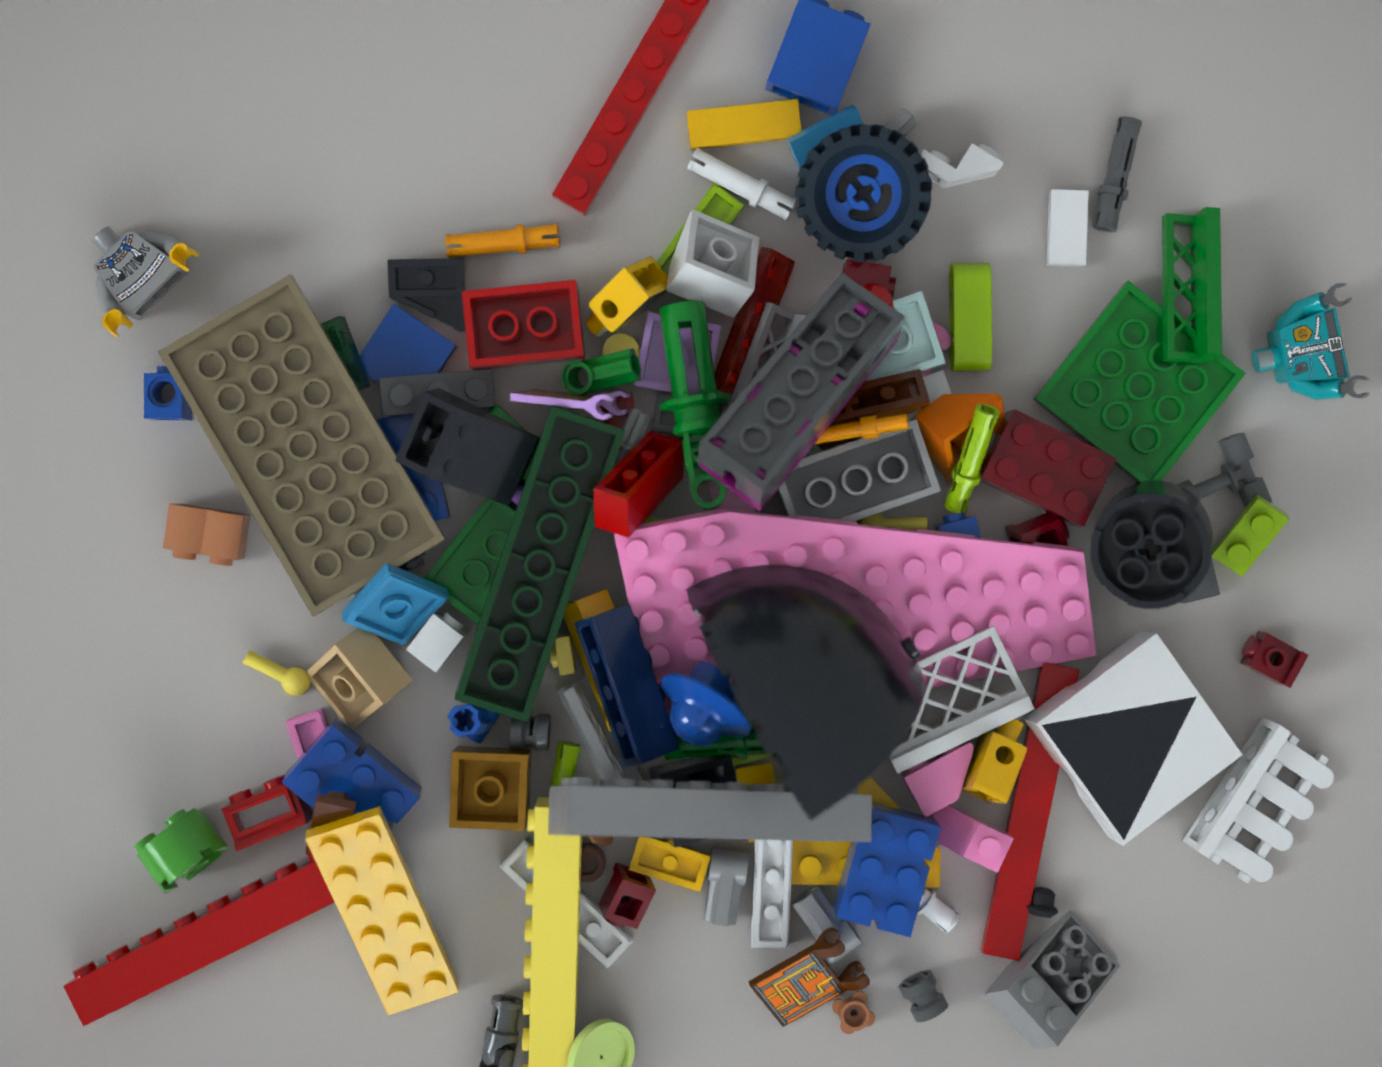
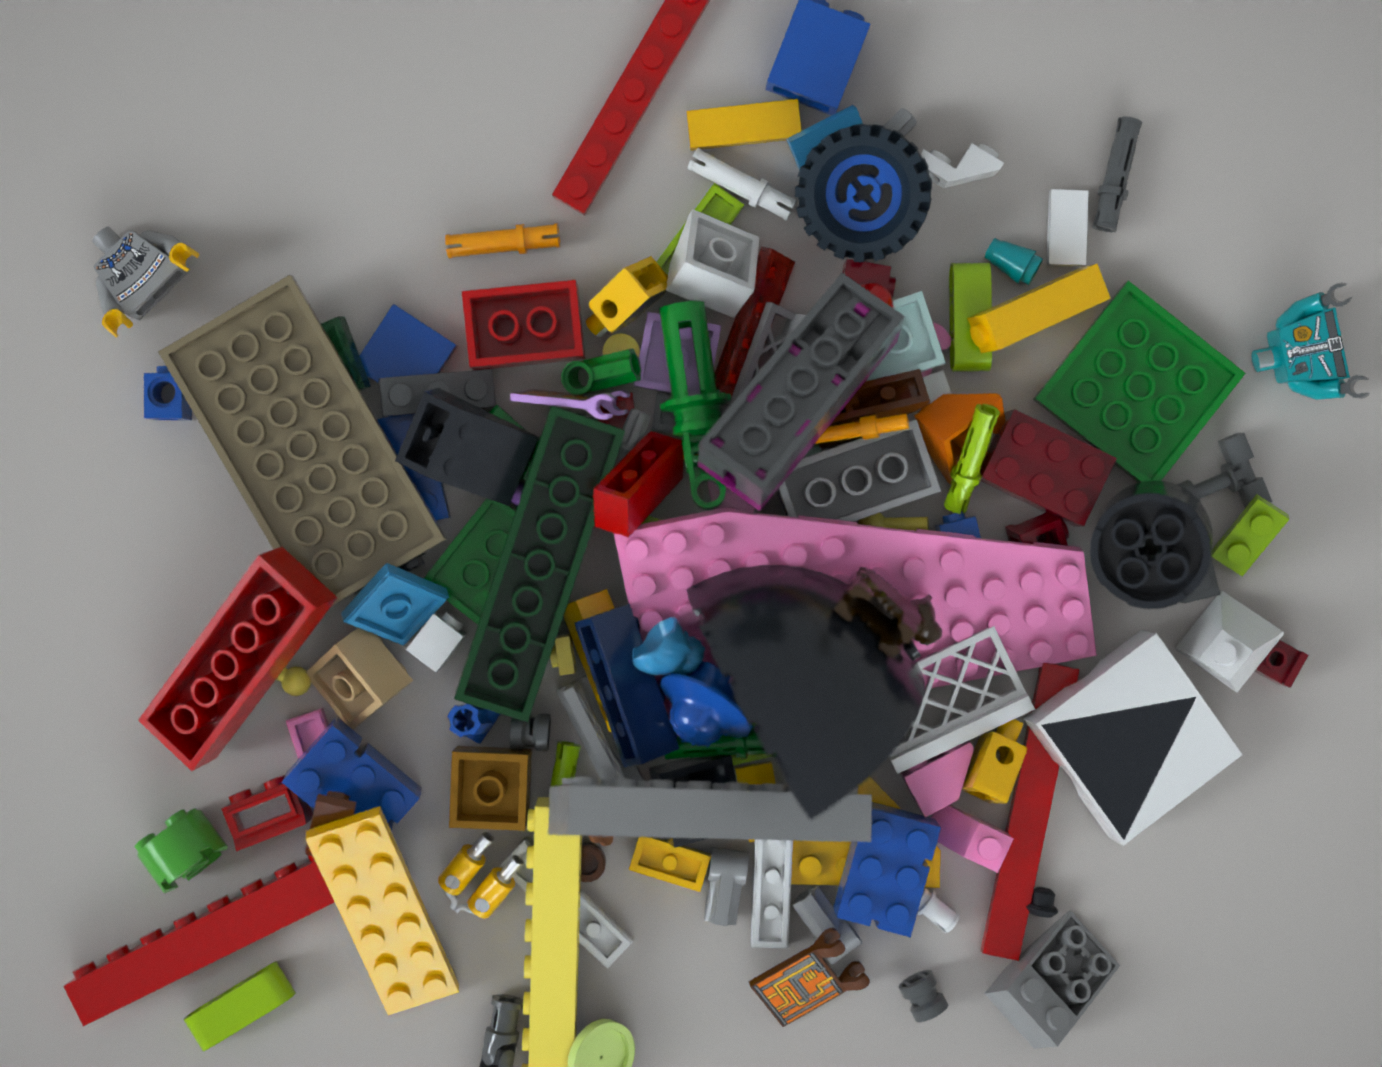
(206, 532): nougat brick -> none
(237, 658): none -> red brick
(239, 1006): none -> lime beam
(430, 287): black wing -> none
(493, 887): none -> yellow piece
(632, 907): dark red brick -> none
(668, 650): none -> dark azure hair
(849, 1022): nougat plate -> none
(888, 612): none -> dark brown animal
(1014, 260): none -> teal cone
(1038, 308): none -> yellow brick
(1205, 286): green fence -> none
(1229, 641): none -> white slope
(1241, 790): white fence -> none

